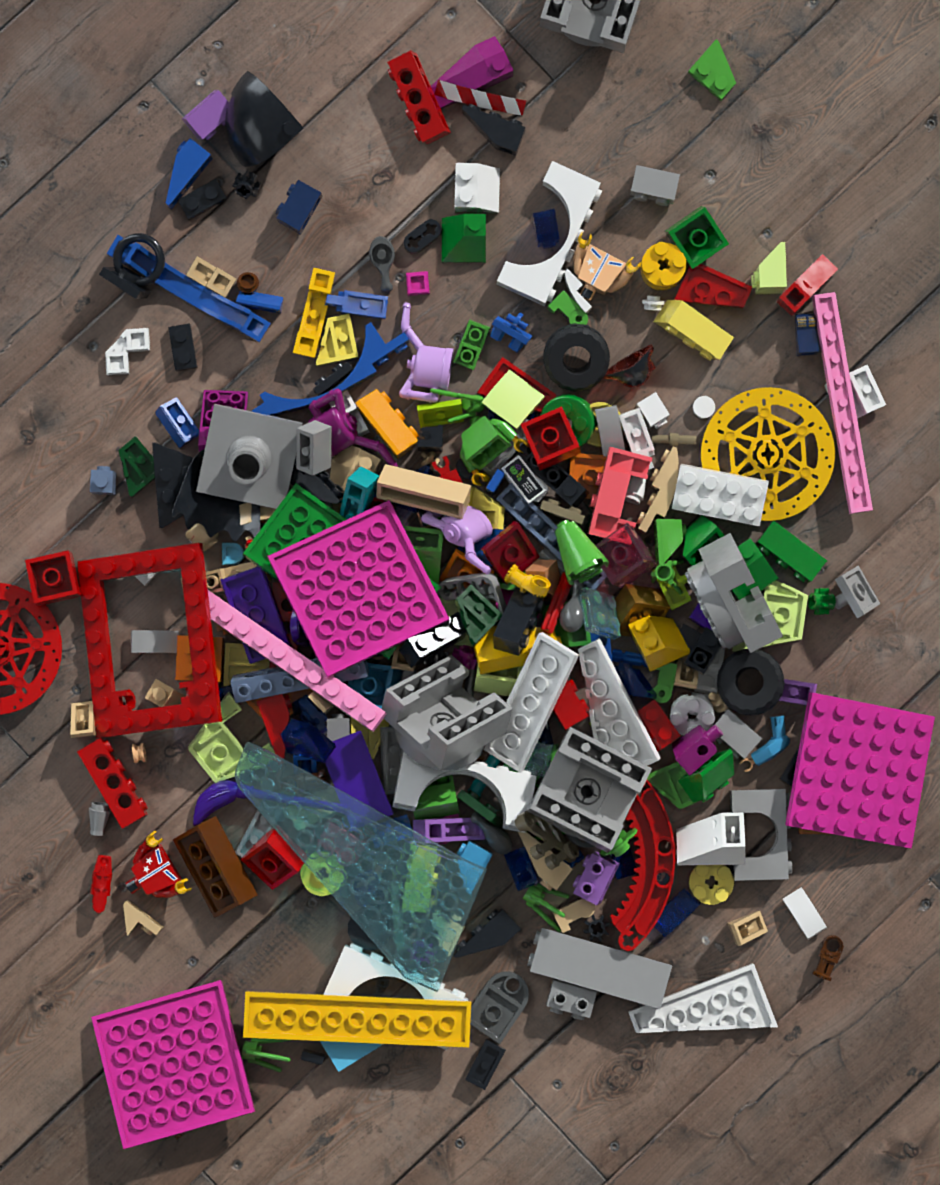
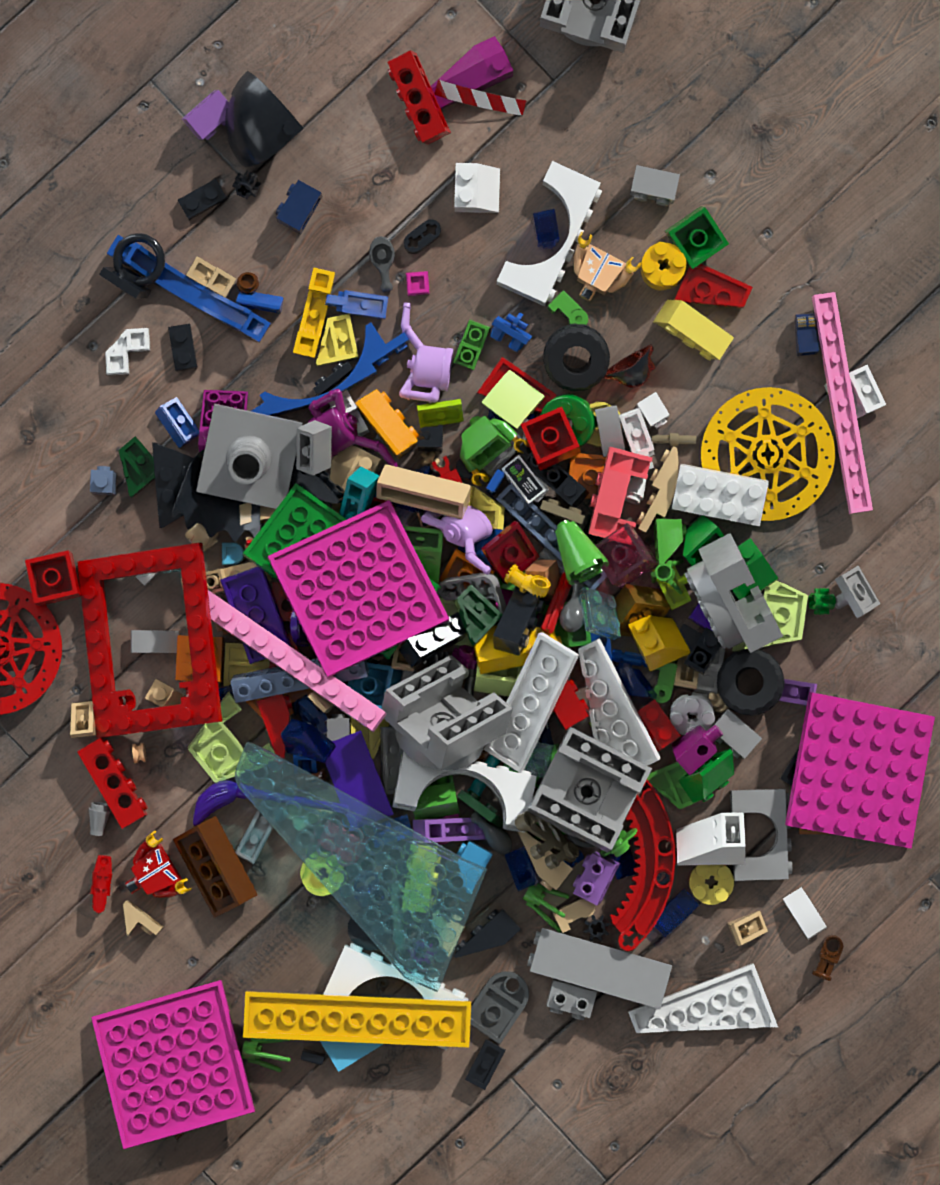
(187, 167): blue slope -> none
(272, 859): red slope -> none
(464, 238): green slope -> none
(469, 402): bright green plant -> none
(499, 132): black slope -> none
(574, 286): white slope -> none
(653, 303): white plate -> none
(703, 407): white tile -> none
(714, 71): bright green wing -> none
(771, 273): yellowish green slope -> none
(773, 746): dark azure arm -> none
(790, 552): green brick -> none
(807, 285): slope -> none

